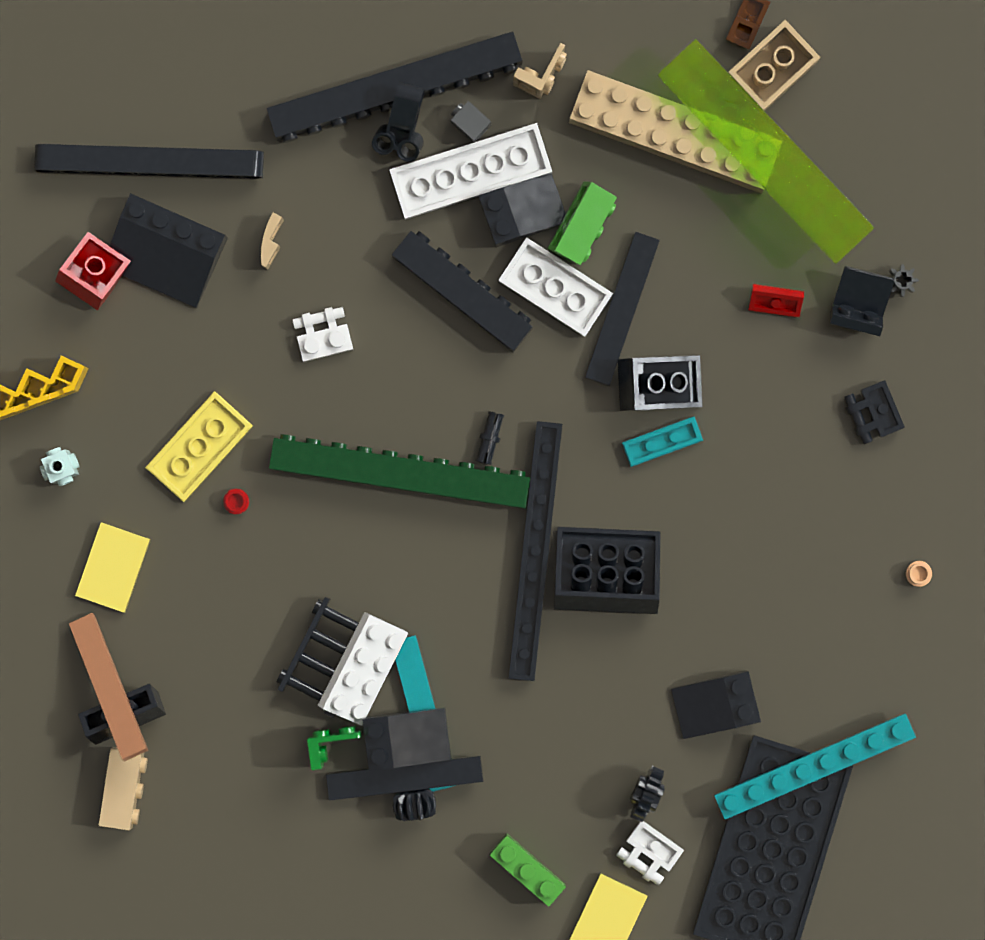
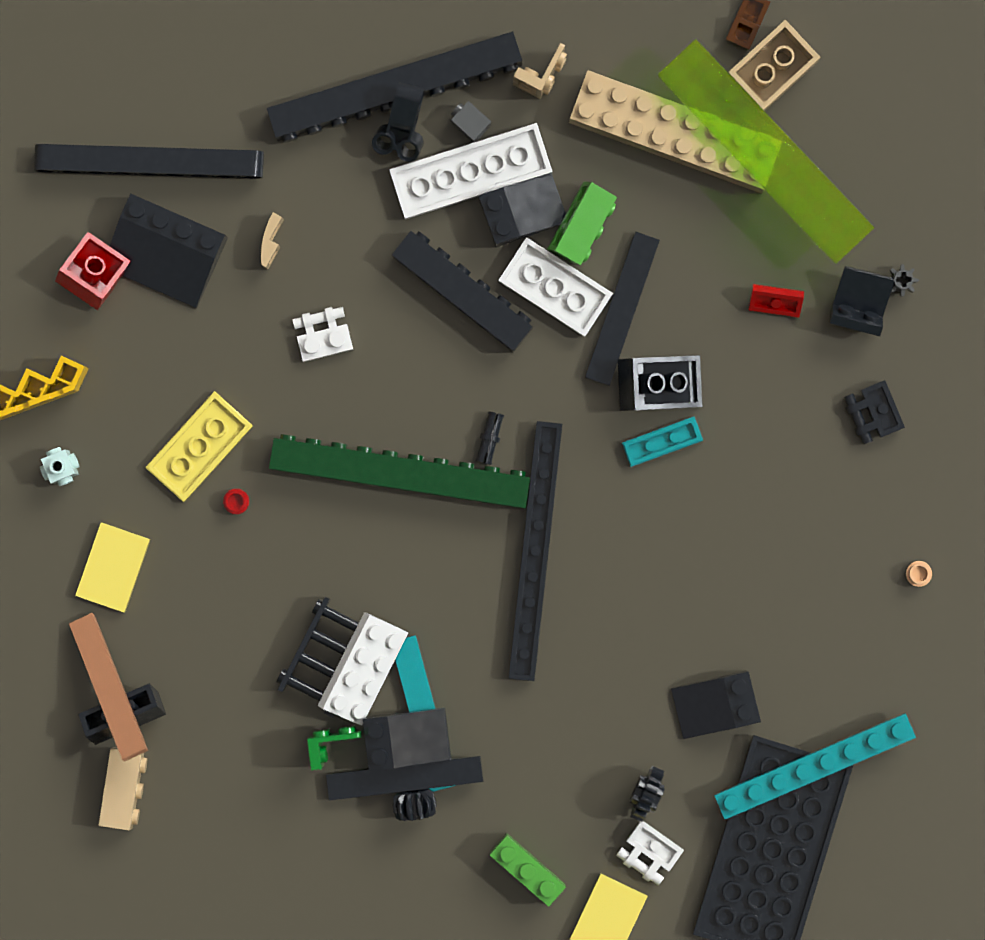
(607, 570): black slope -> none

